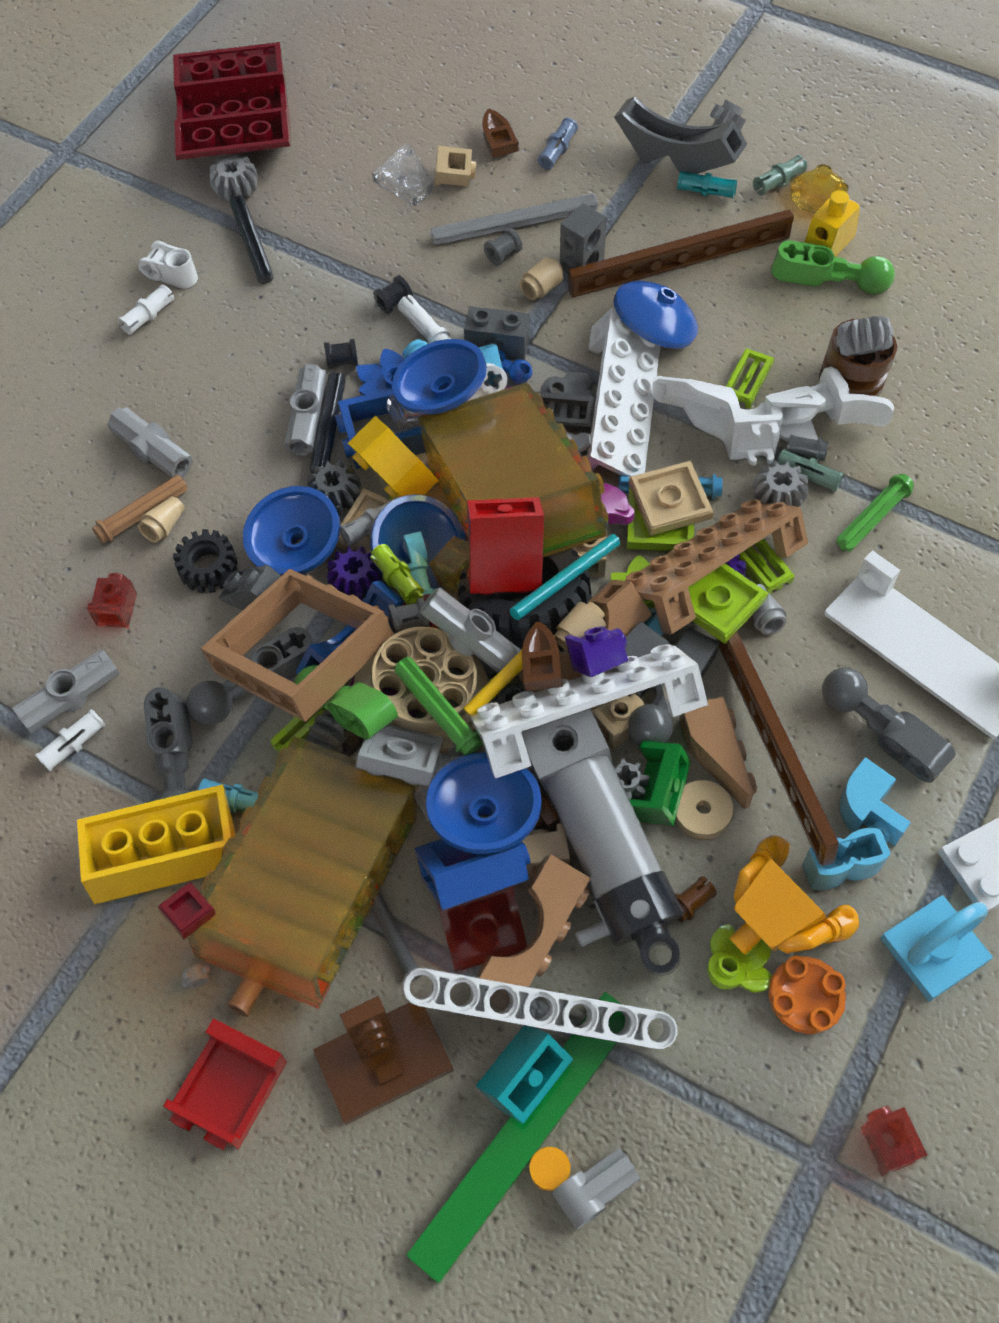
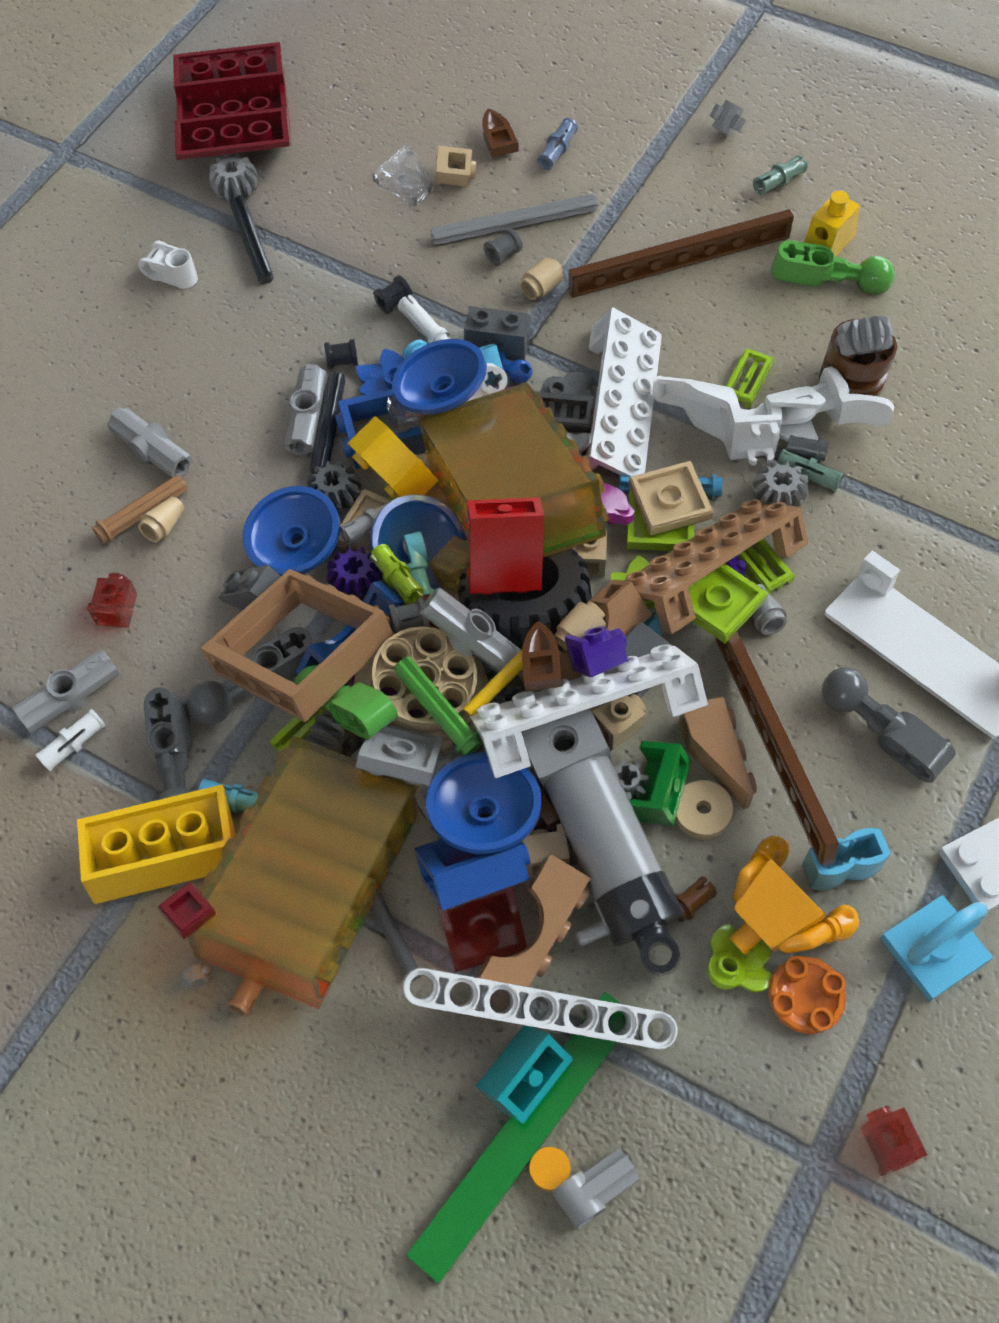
(146, 309): white pin -> none
(200, 546): black tyre -> none
(226, 1086): red panel -> none
(381, 1057): reddish brown piece -> none
(564, 577): teal bar -> none
(582, 238): dark grey brick -> none
(653, 720): dark grey beam -> none
(656, 314): blue dish -> none
(689, 147): dark grey arch -> none
(707, 184): teal pin -> none
(815, 187): clear yellow dish -> none
(863, 803): medium azure brick -> none
(899, 487): bright green axle -> none

